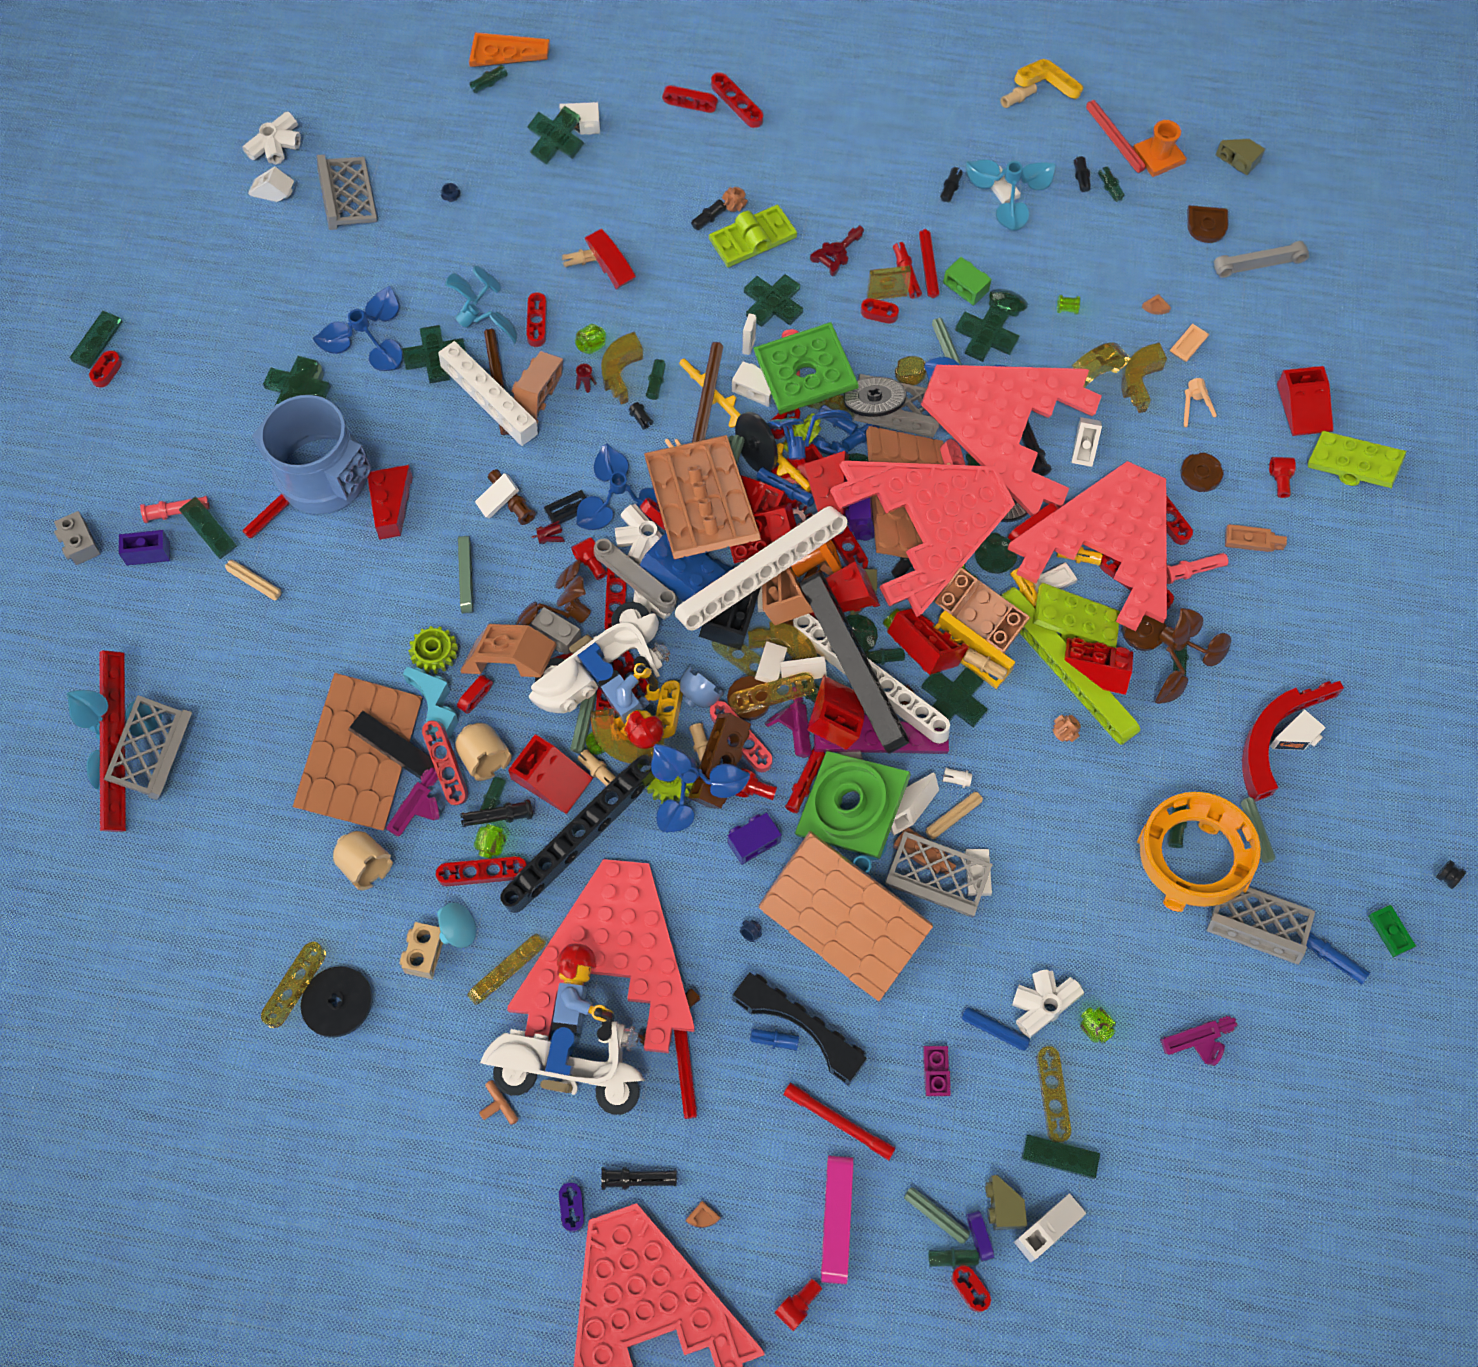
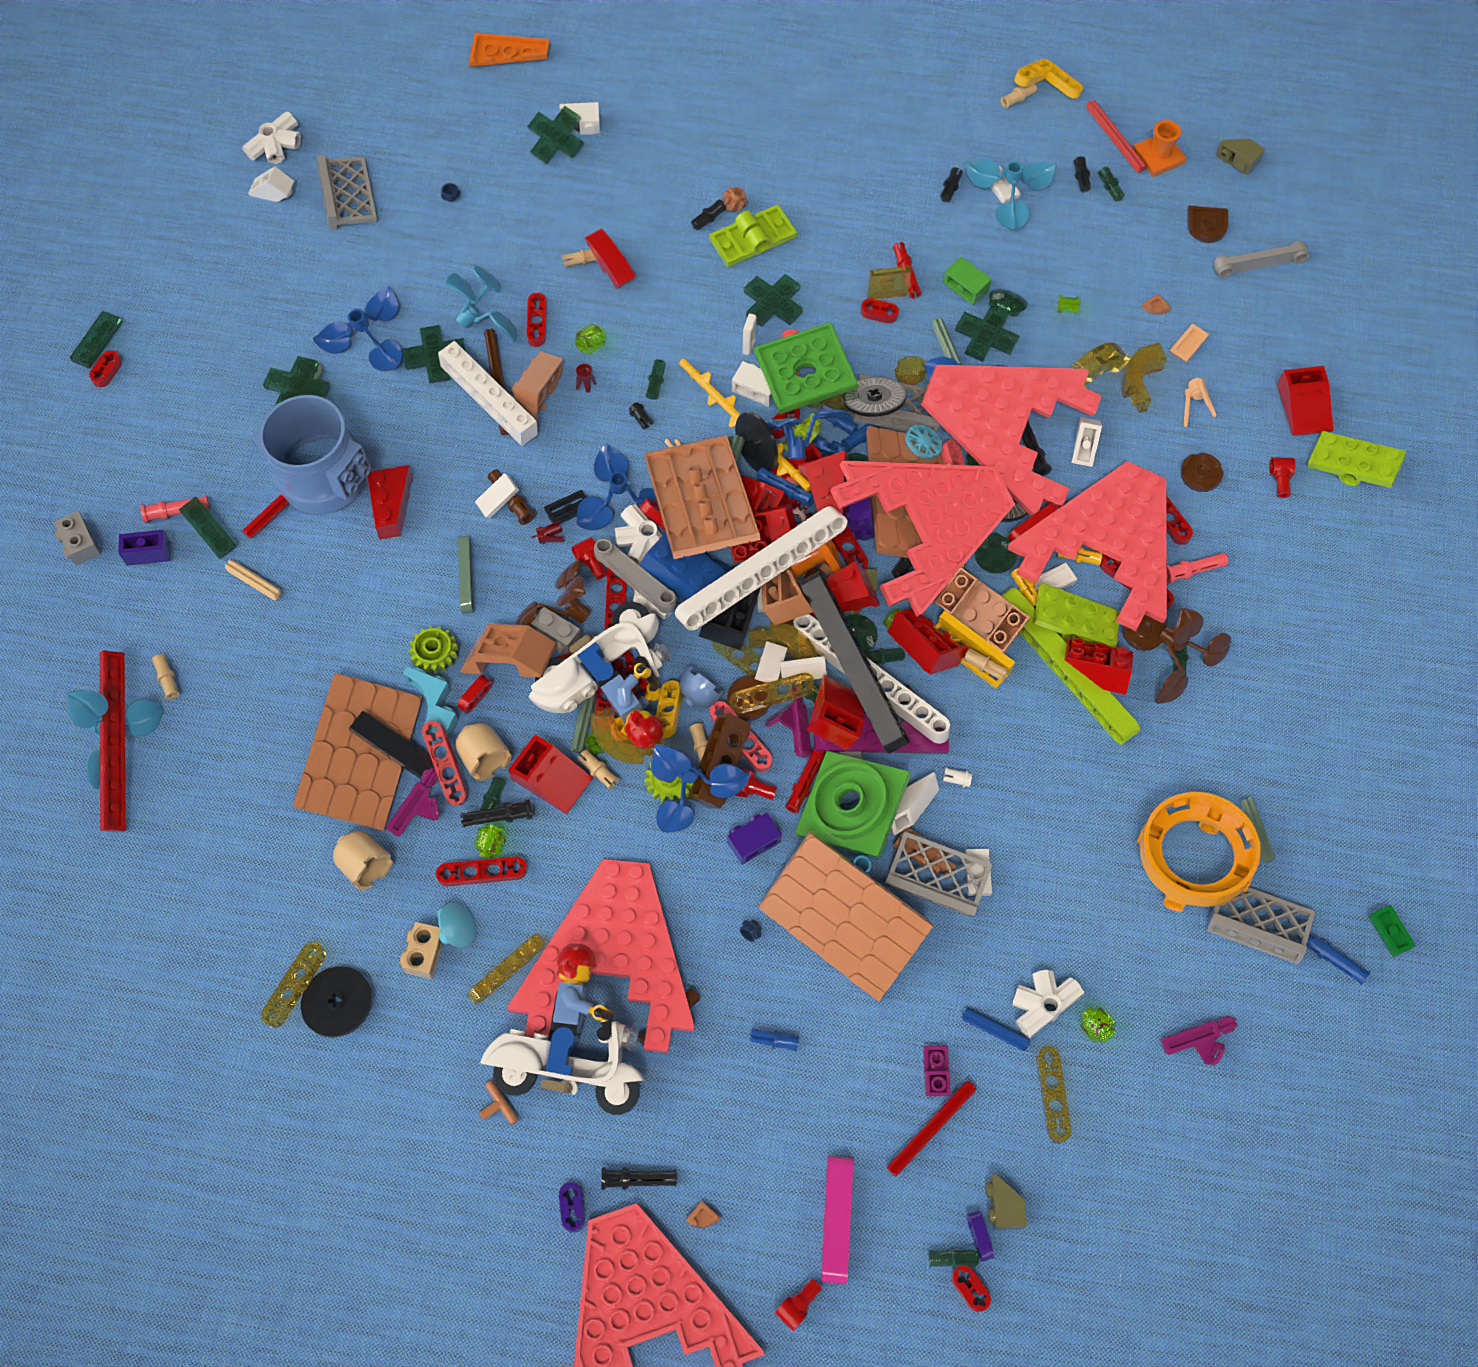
(164, 759): light grey fence -> none
(165, 676): none -> tan pin
(488, 79): clear green pin -> none
(566, 846): black beam -> none
(617, 356): clear yellow arch -> none
(685, 1074): red axle -> none
(702, 101): red beam -> none
(707, 392): reddish brown axle -> none
(739, 98): red beam -> none
(759, 998): black arch -> none
(837, 251): dark red piece -> none
(873, 1142): red piece -> none
(923, 441): none -> medium azure wheel
(929, 263): red axle -> none
(931, 1128): none -> red axle
(937, 1215): sand green axle -> none
(954, 815): tan axle -> none
(956, 696): clear green plate -> none
(1050, 1228): white slope -> none
(1060, 1156): clear green plate -> none
(1066, 728): nougat gear -> none
(1177, 831): clear green pin -> none
(1253, 538): nougat hinge -> none
(1255, 757): red arch -> none
(1299, 733): white slope -> none
(1451, 874): black wheel -> none

